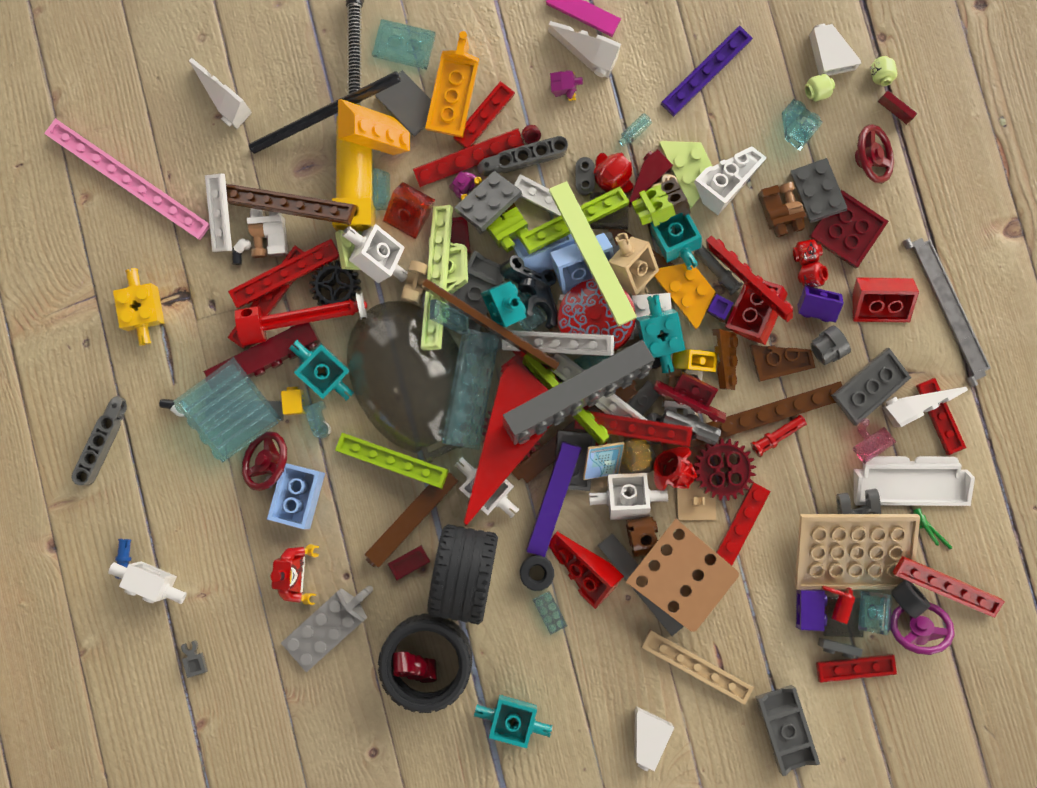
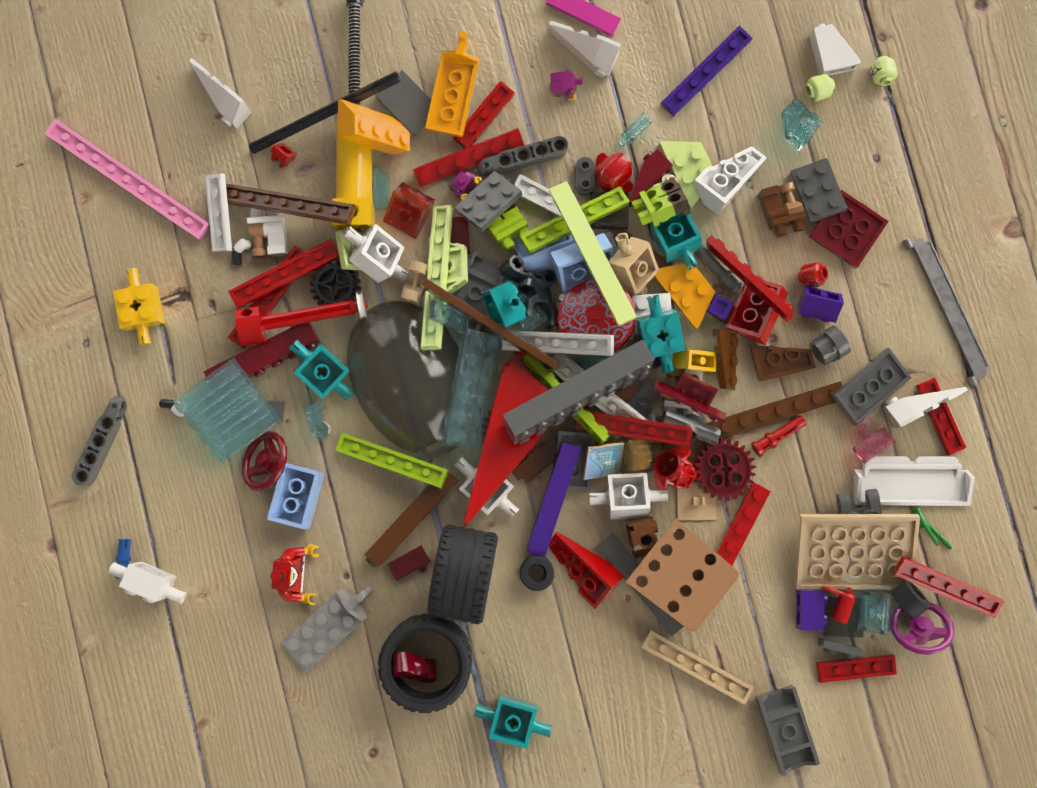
(194, 663): dark grey plate -> none
(284, 153): none -> red tile
(293, 401): yellow brick -> none
(404, 44): clear light blue plate -> none
(531, 134): dark red tile -> none
(549, 612): clear light blue tile -> none
(650, 738): white slope -> none
(807, 252): red head -> none
(871, 153): dark red piece -> none
(884, 299): red slope -> none
(897, 107): dark red tile -> none

